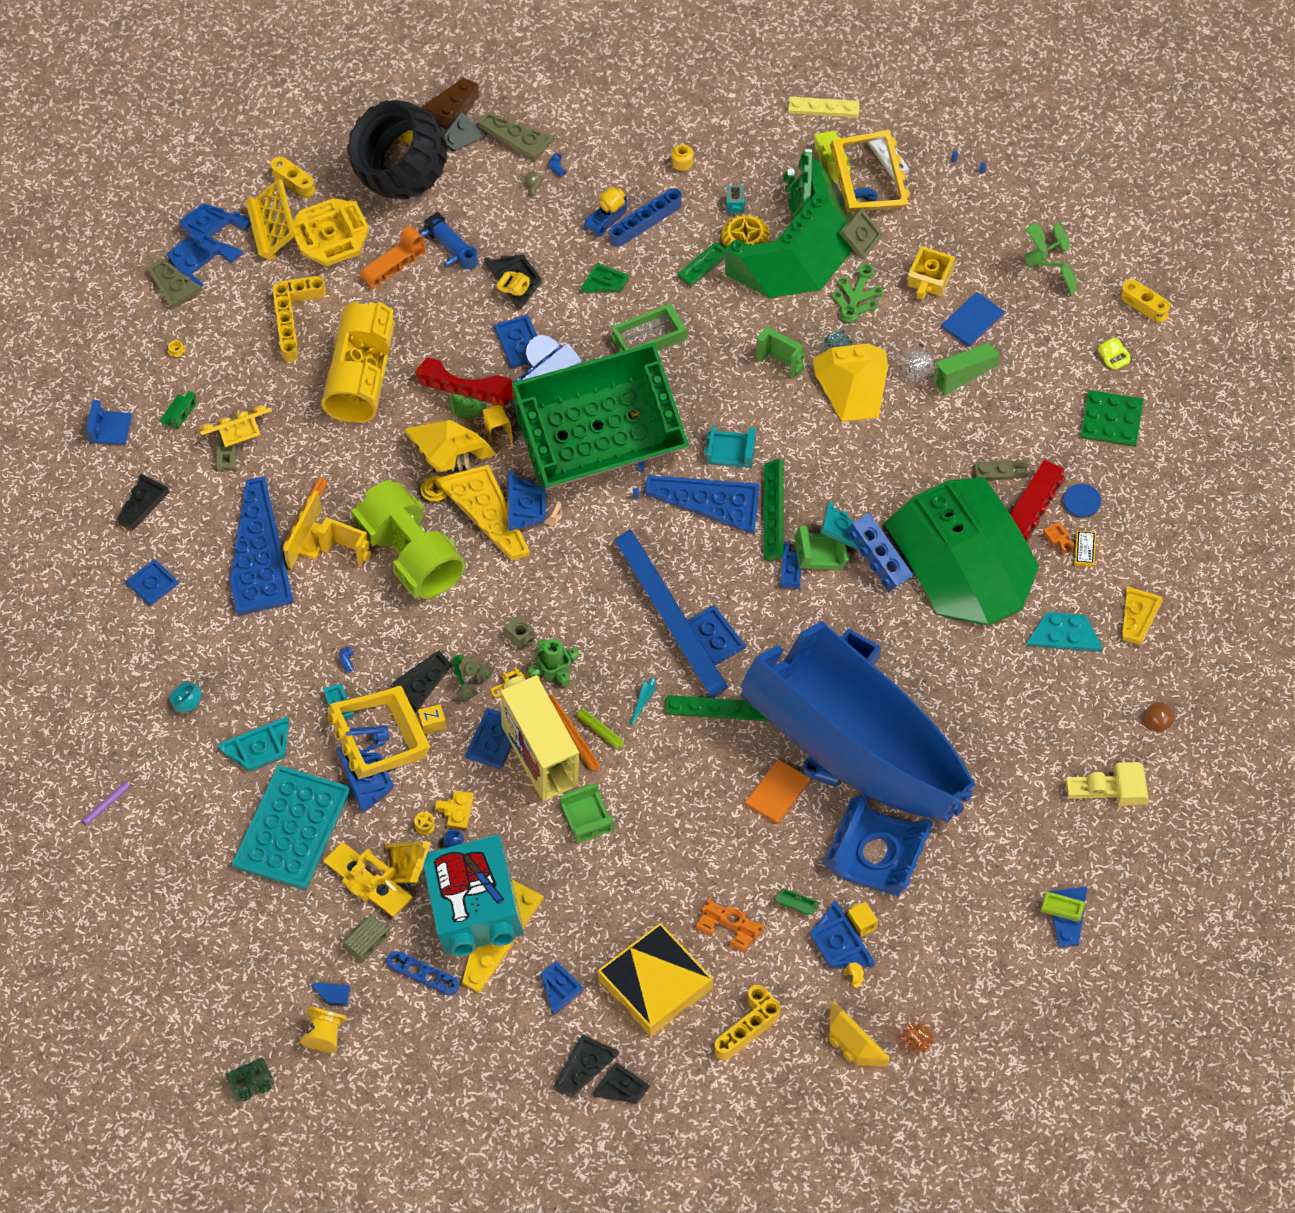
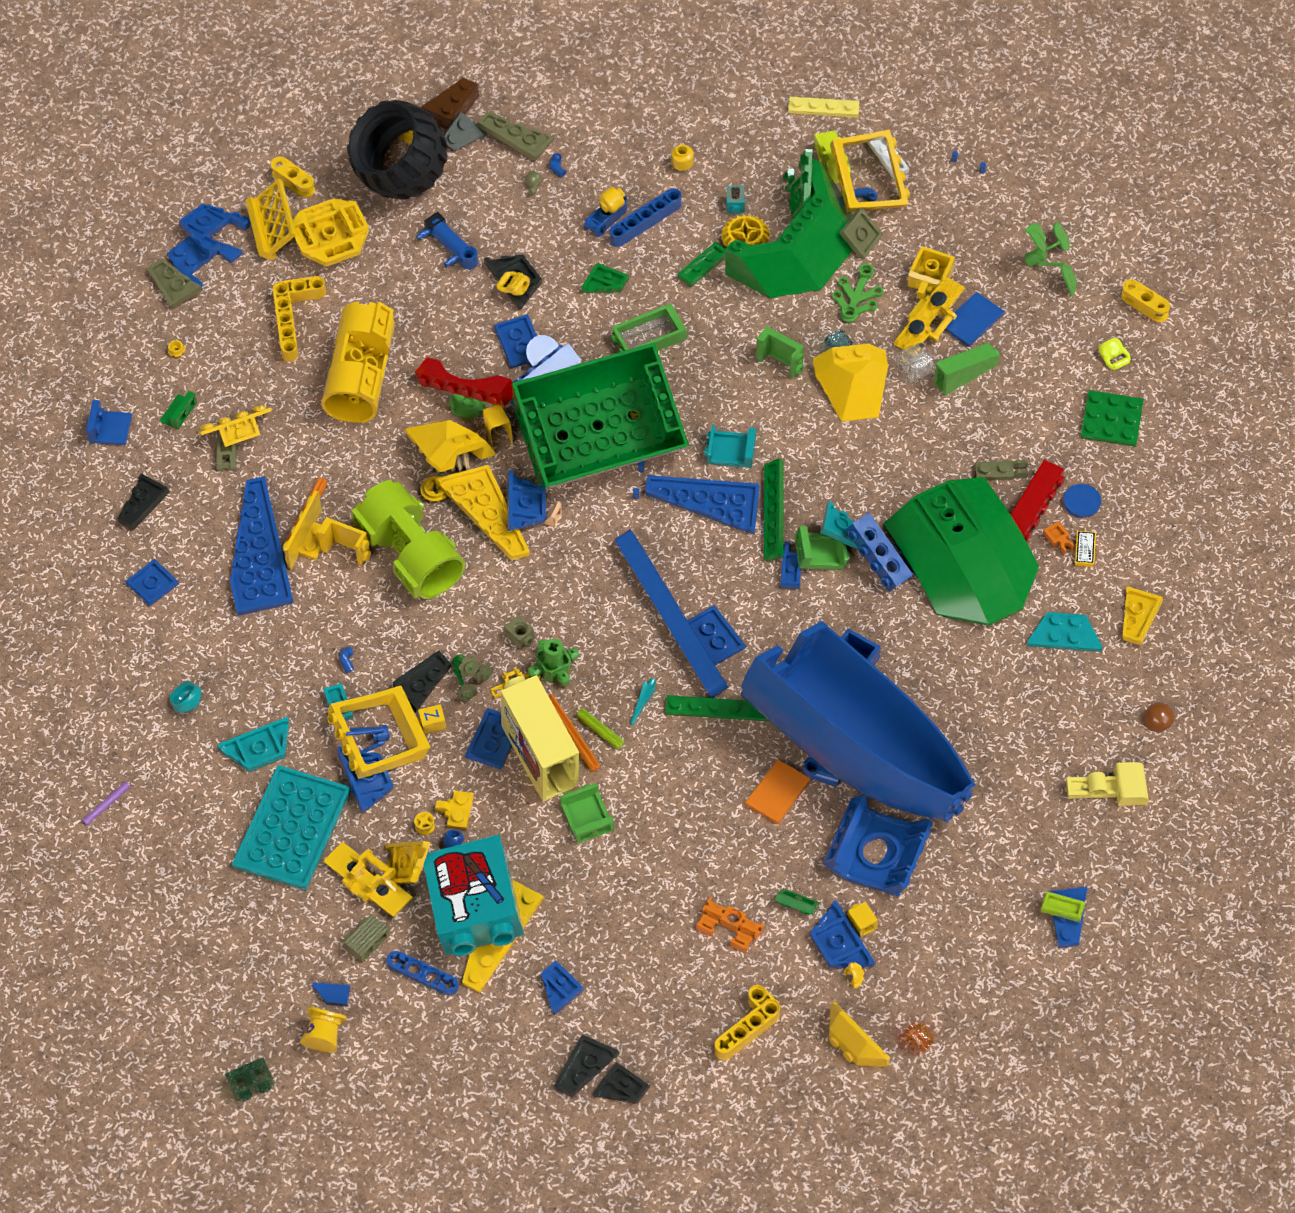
(394, 260): orange beam -> none
(655, 979): yellow tile -> none
(926, 310): none -> yellow piece

